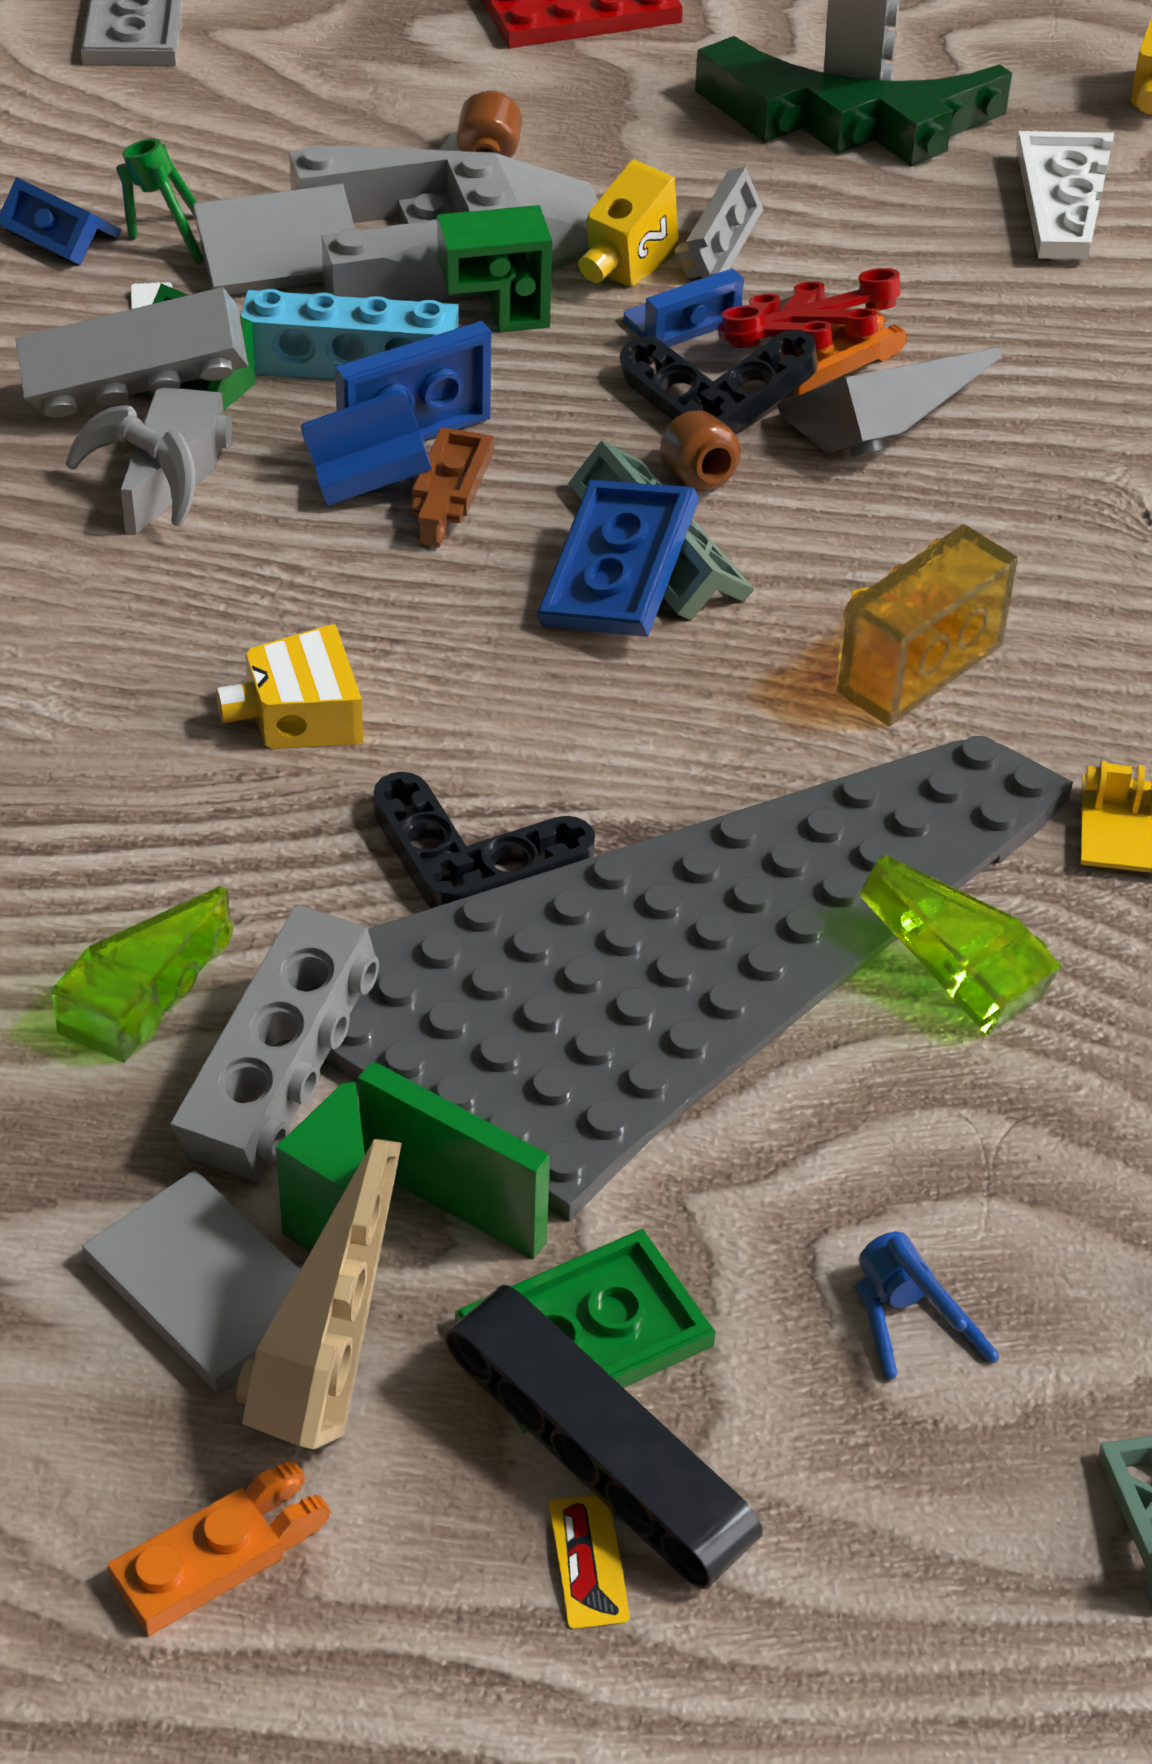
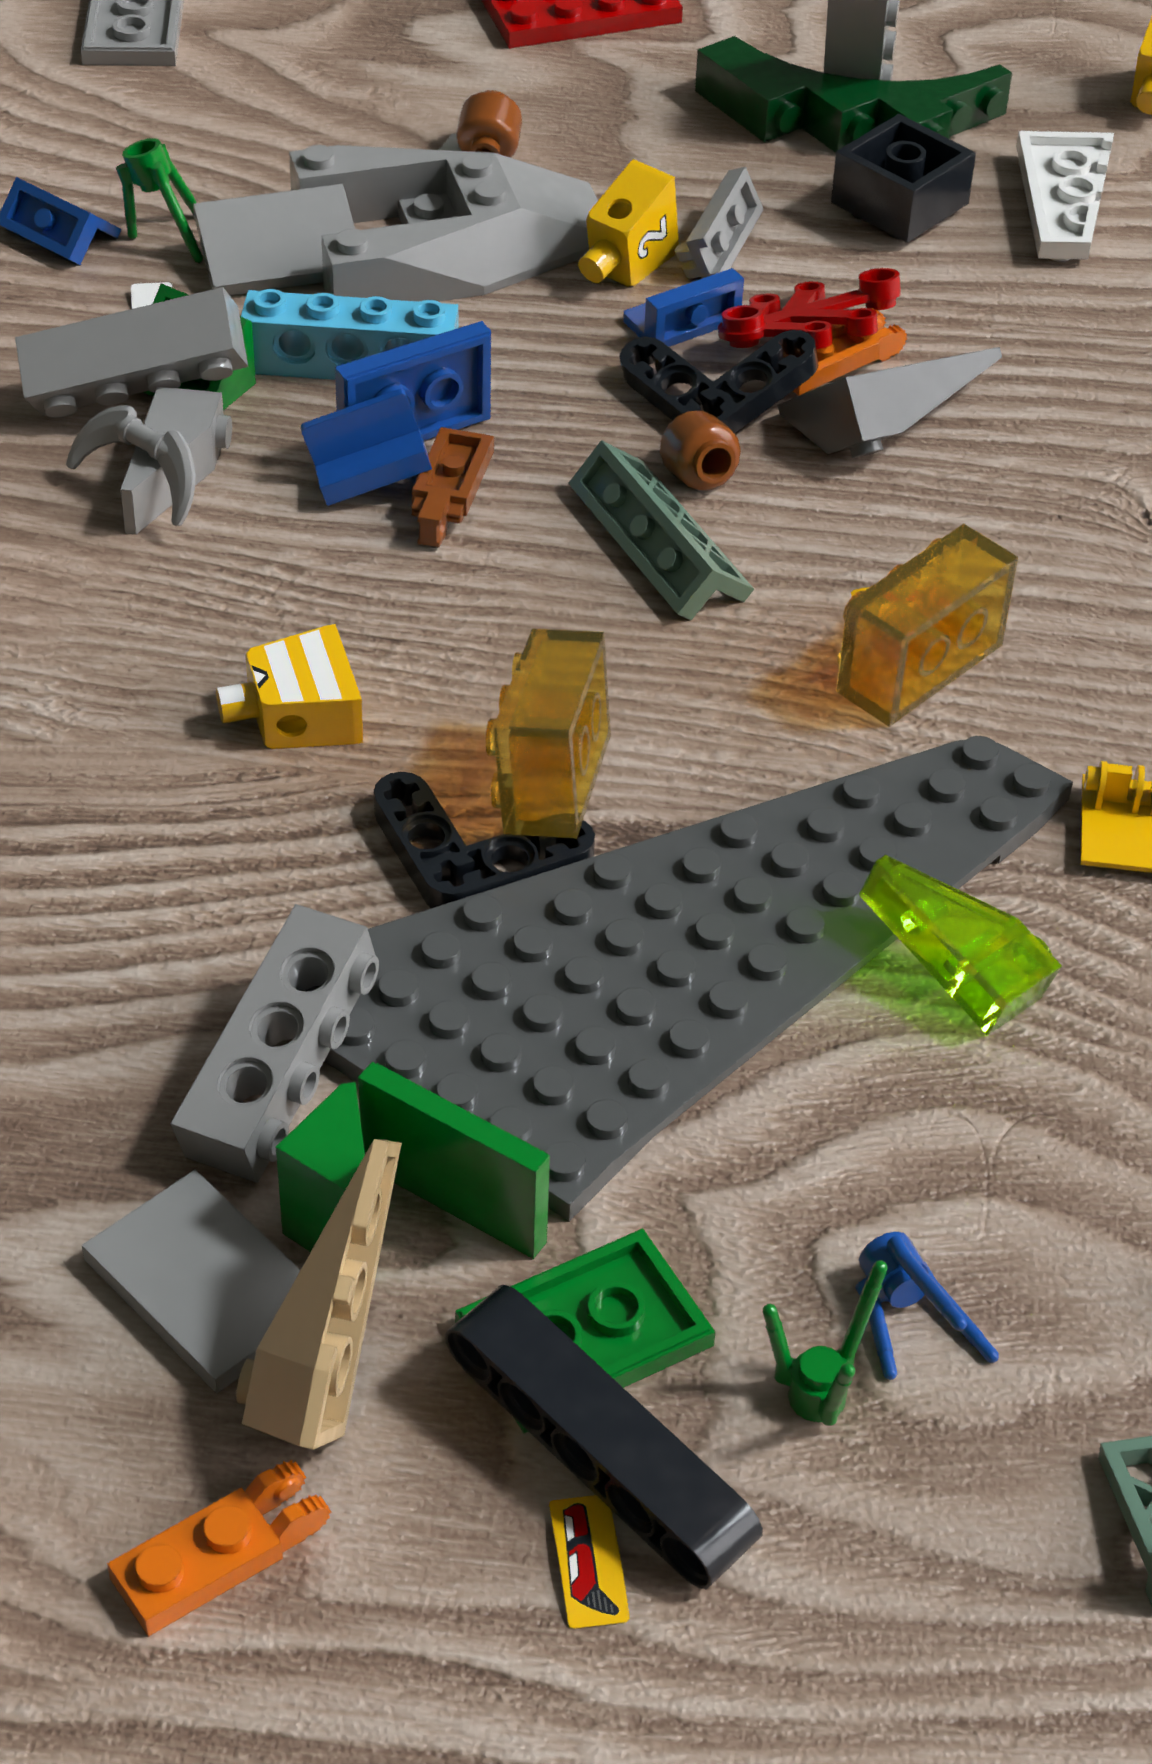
(131, 979): clear neon green slope -> none
(501, 254): green brick -> none
(550, 733): none -> clear yellow brick
(618, 558): blue tile -> none
(822, 1375): none -> green plant
(902, 177): none -> black brick

